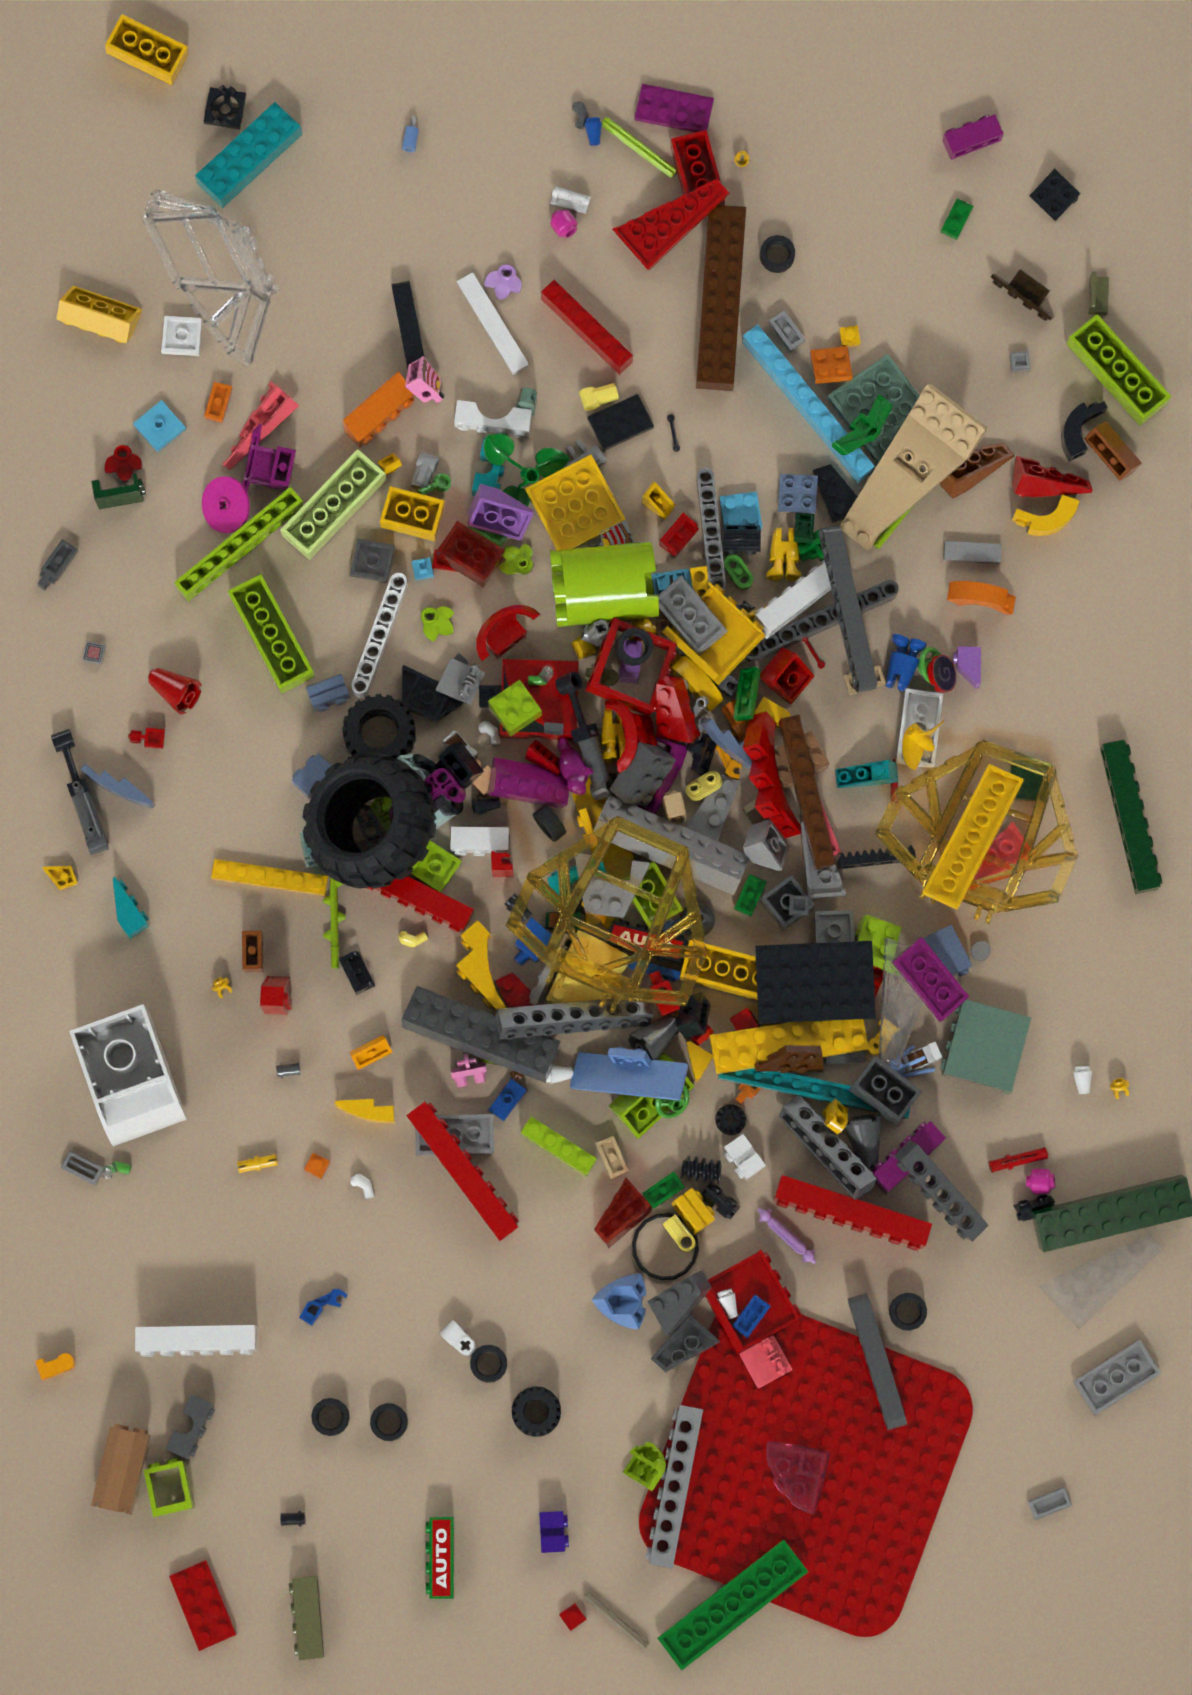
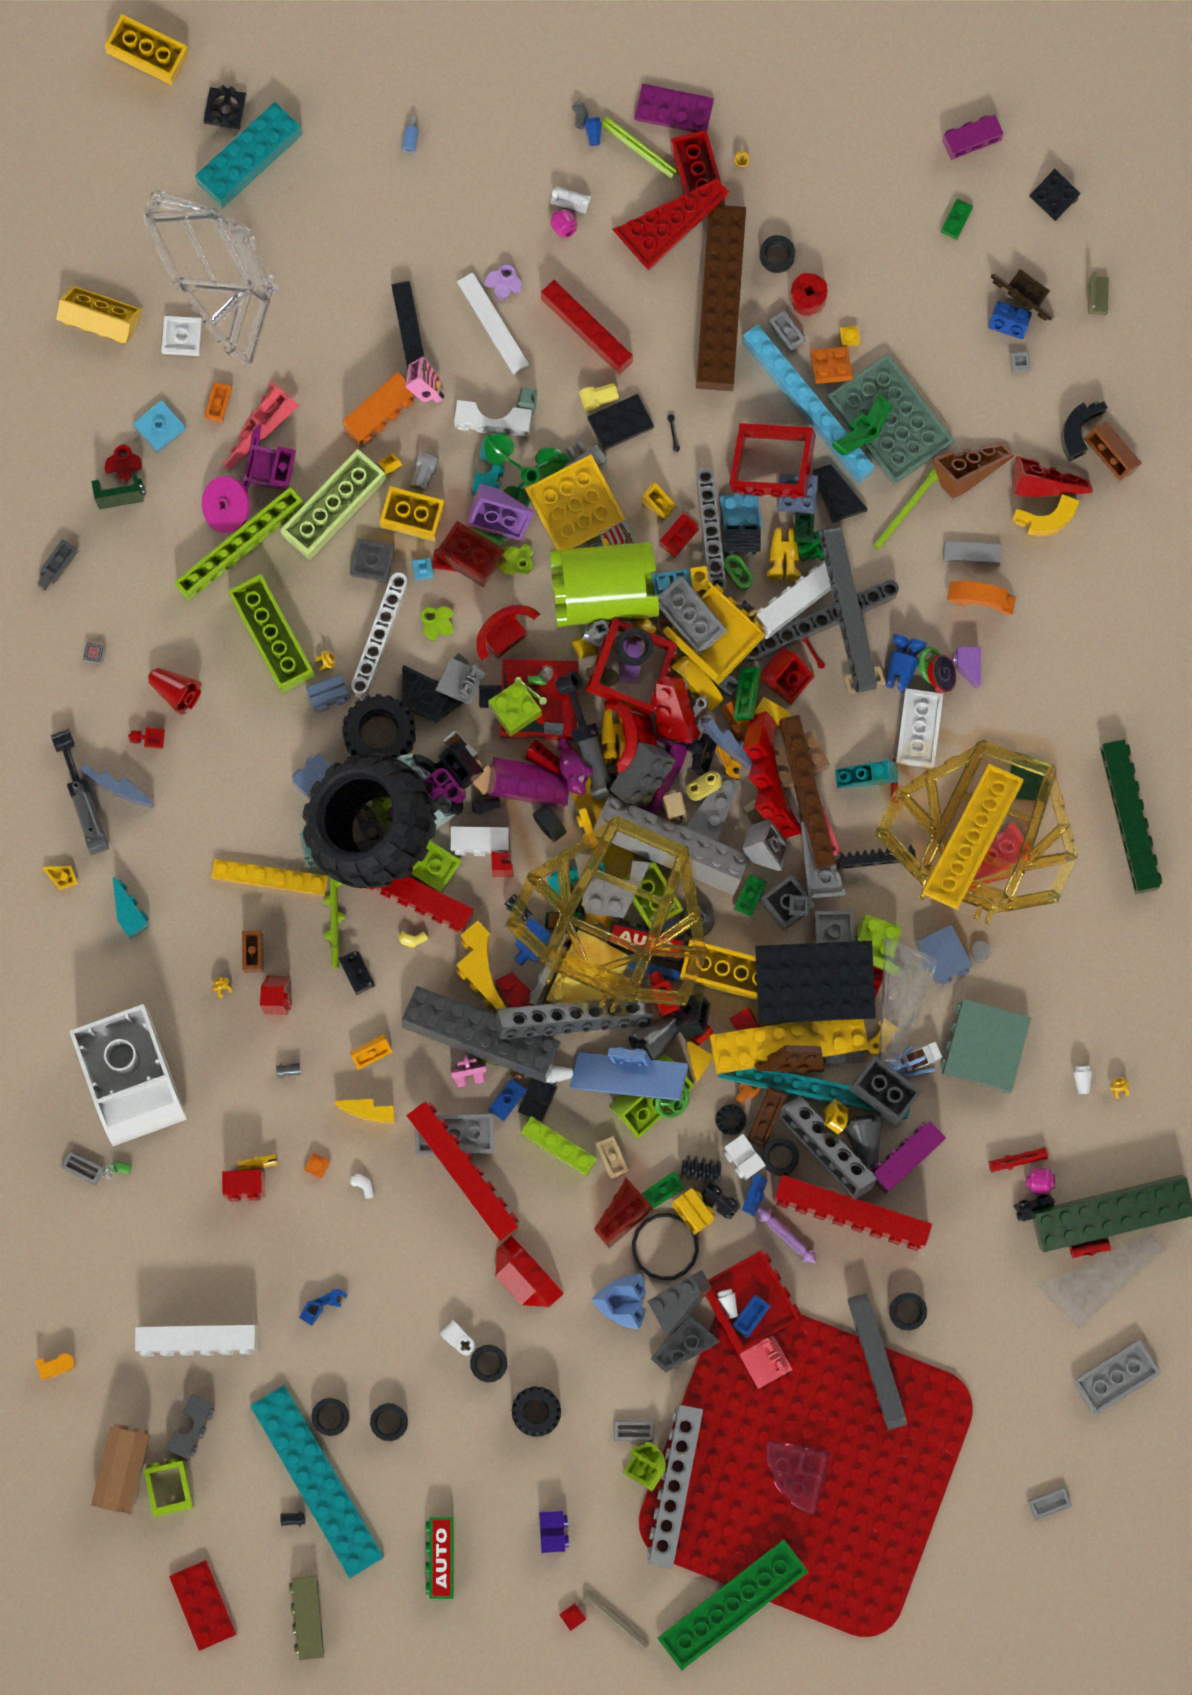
(243, 1184): none -> red brick
(317, 1481): none -> teal plate
(328, 660): none -> yellow plate
(441, 483): bright green plate -> none
(492, 730): white arm -> none
(524, 1276): none -> red wedge
(534, 1108): none -> black piece
(542, 700): none -> yellowish green hinge
(616, 1430): none -> light grey tile
(679, 1232): light yellow piece -> none
(755, 1195): none -> blue plate
(766, 1116): none -> reddish brown tile
(773, 432): none -> red window
(795, 1156): none -> black tyre
(810, 284): none -> red brick
(915, 742): yellow piece -> none
(930, 979): magenta plate -> none
(935, 436): tan wing -> none
(974, 1223): dark grey brick -> none
(1010, 320): none -> blue bracket
(1090, 1248): none -> red pin
(1118, 370): lime brick -> none

